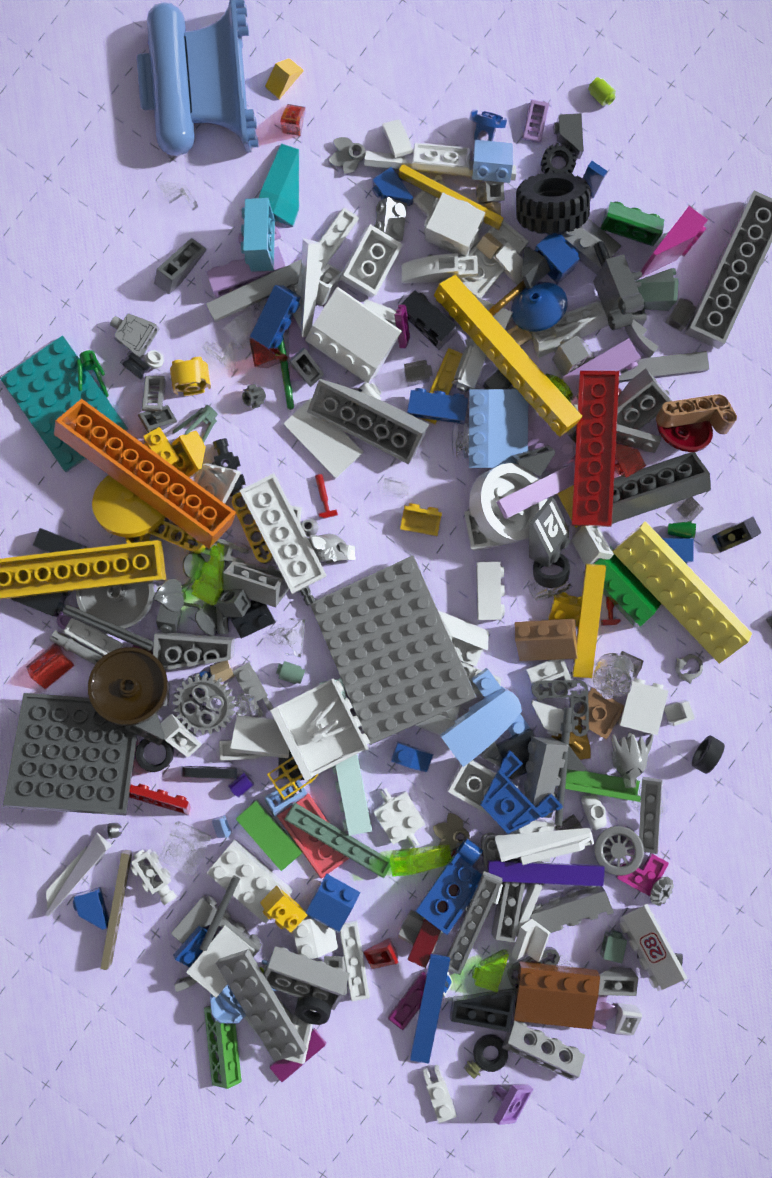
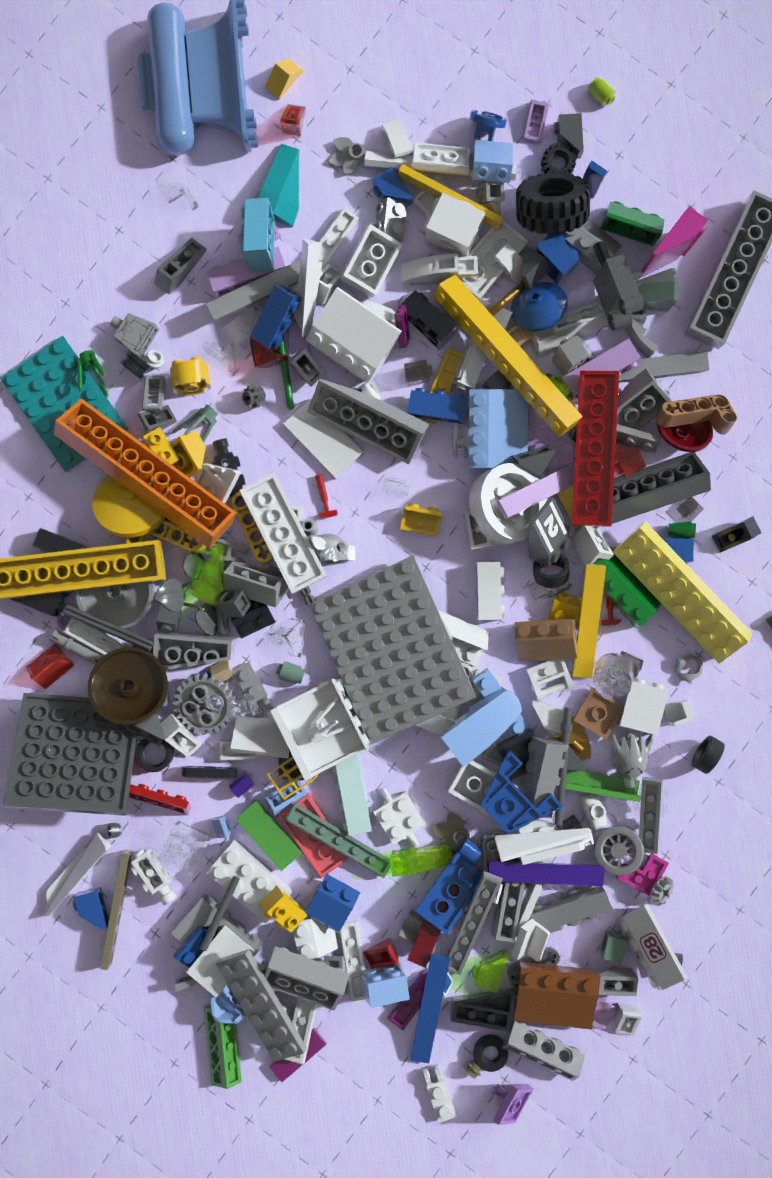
(321, 1007): black tyre -> none
(384, 986): none -> light blue brick
(411, 757): blue slope -> none
(489, 245): tan slope -> none
(574, 698): dark grey beam -> none
(681, 314): clear smoke brick -> none

